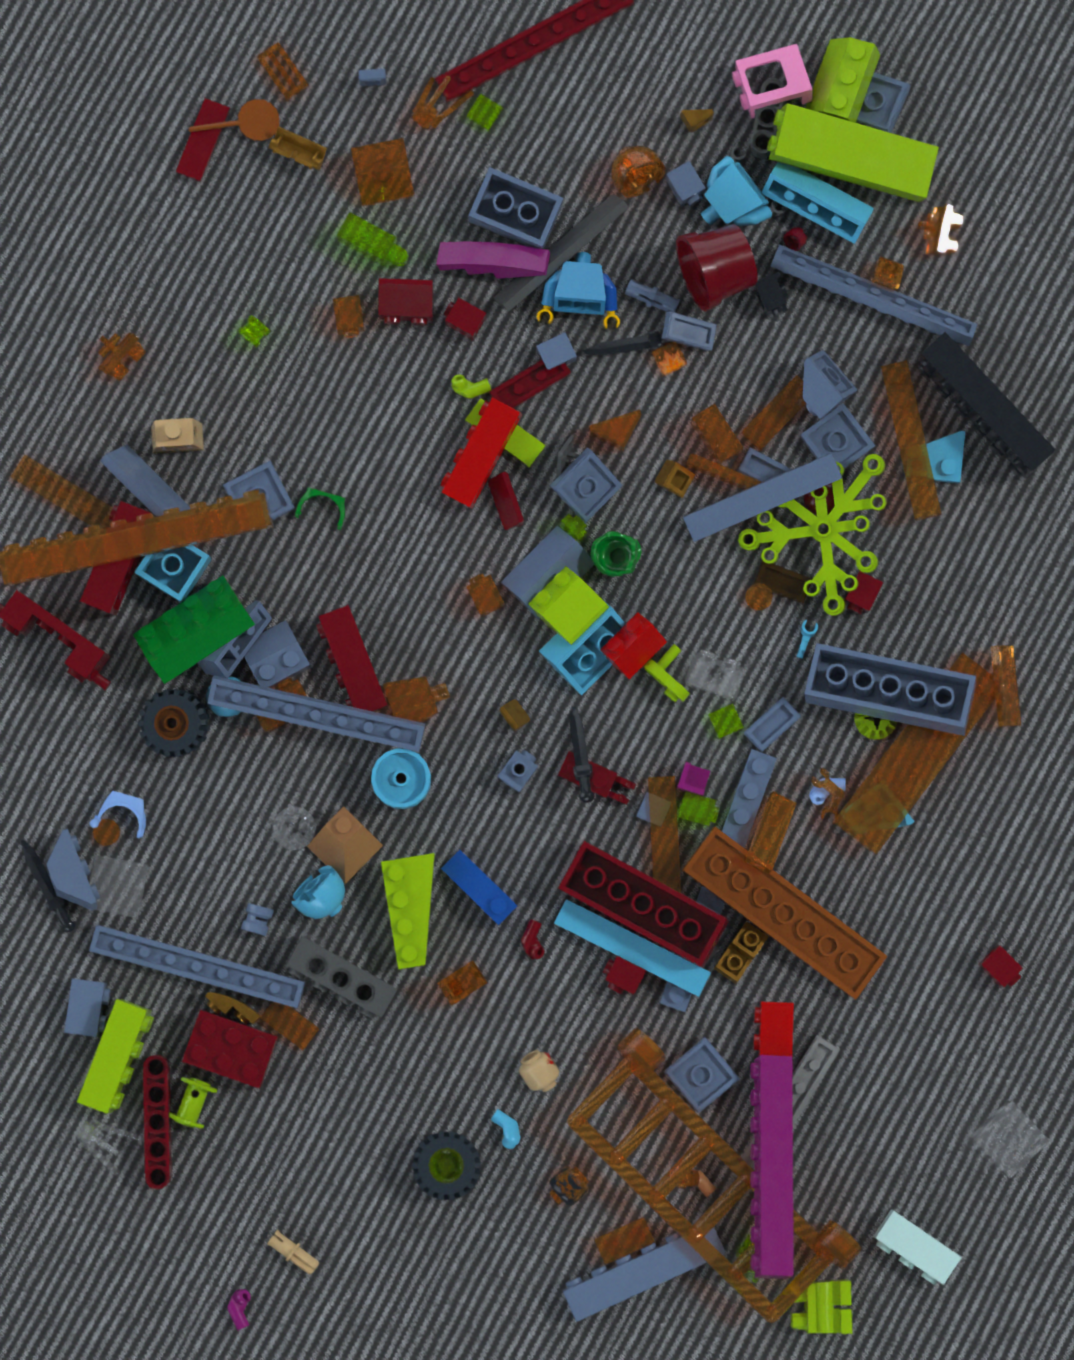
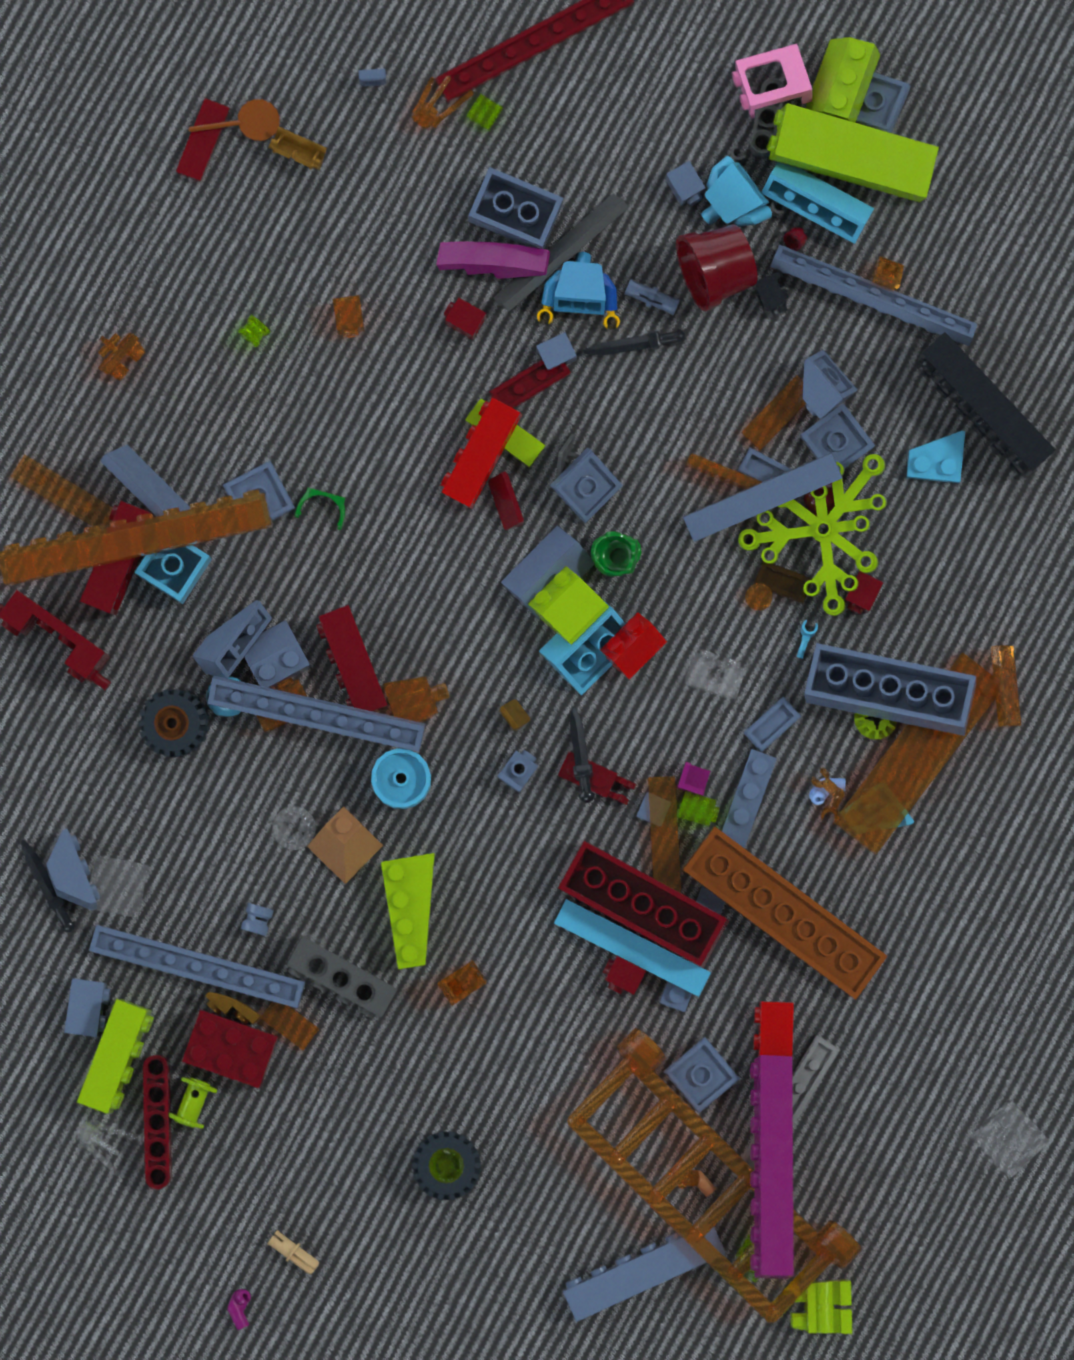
(107, 832): clear orange piece -> none
(130, 802): light blue helmet -> none
(177, 435): tan torso -> none
(193, 629): green brick -> none
(295, 89): clear orange tile -> none
(320, 895): medium azure cylinder -> none
(371, 241): clear neon green brick -> none
(382, 172): clear orange slope -> none
(405, 301): dark red slope -> none
(468, 389): lime arm -> none
(479, 887): blue slope -> none
(484, 594): clear orange brick -> none
(510, 1129): medium azure arm -> none
(530, 941): dark red arm -> none
(539, 1071): tan head -> none
(568, 1186): head -> none
(575, 527): clear neon green plate -> none
(616, 430): clear orange slope -> none
(624, 1240): clear orange plate -> none
(636, 169): clear orange cylinder -> none
(669, 358): clear orange tile -> none
(674, 478): pearl gold slope -> none
(674, 689): lime piece -> none
(689, 331): sand blue tile -> none
(696, 118): pearl gold slope -> none
(717, 435): clear orange brick -> none
(725, 721): clear neon green tile -> none
(741, 952): pearl gold slope -> none
(770, 832): clear orange tile -> none
(911, 440): clear orange plate -> none
(916, 1248): light aqua brick -> none
(937, 229): clear orange hips -> none
(1001, 967): dark red brick -> none

